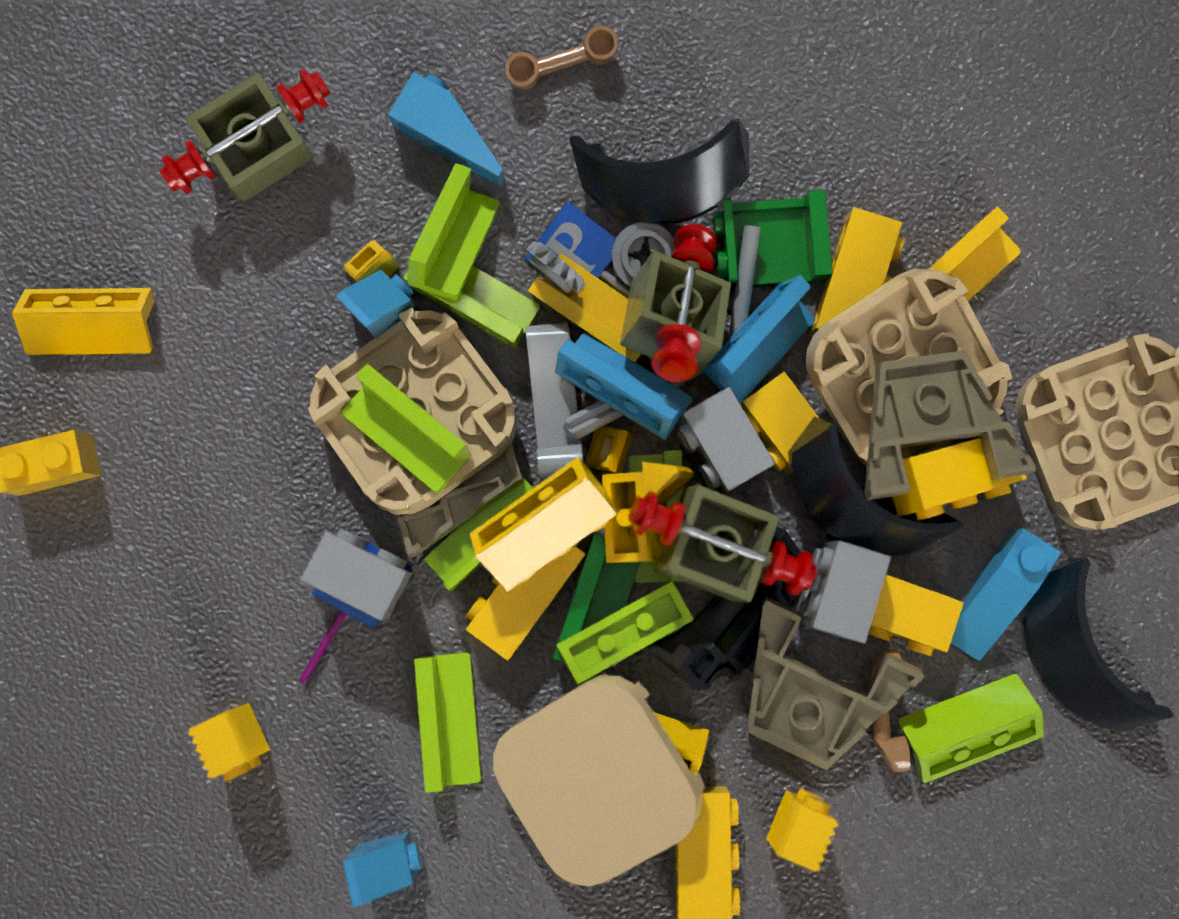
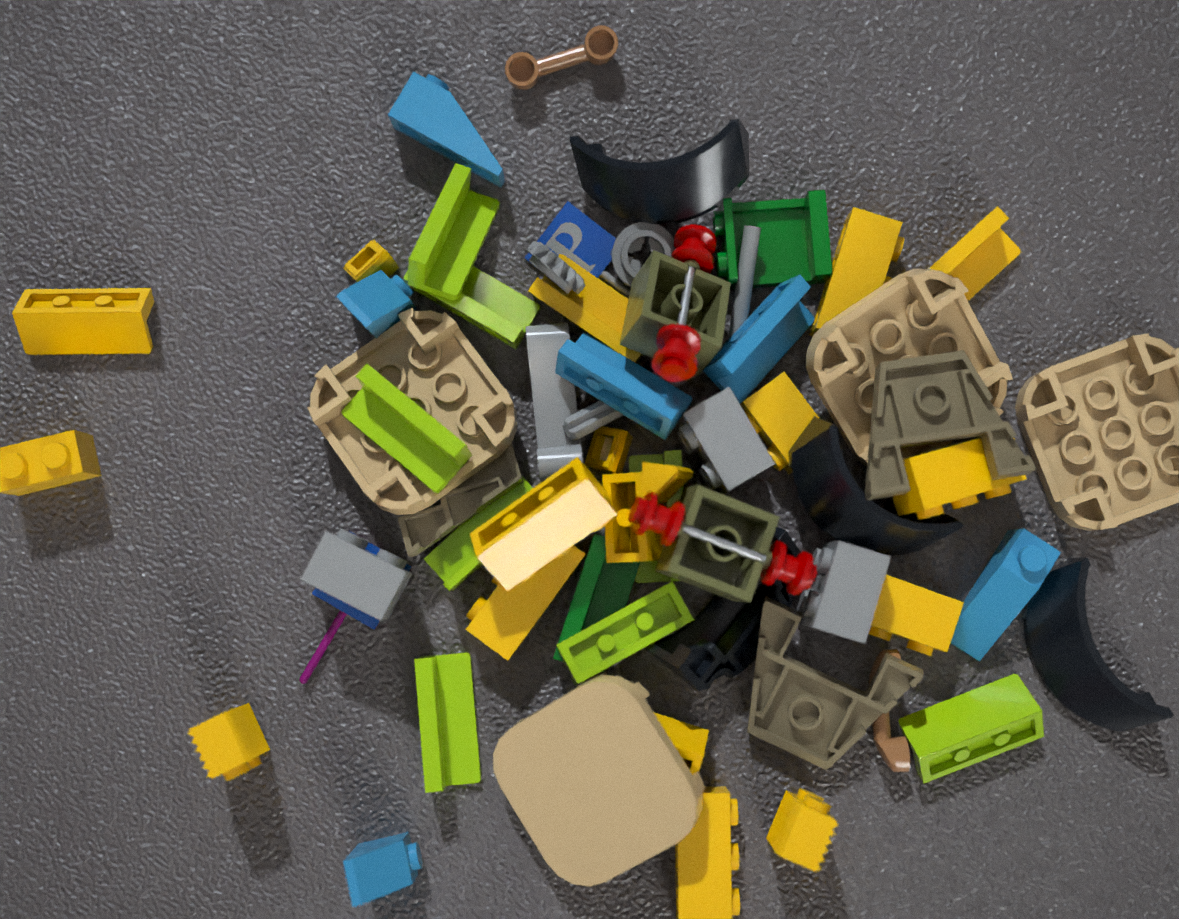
(248, 136): olive brick -> none

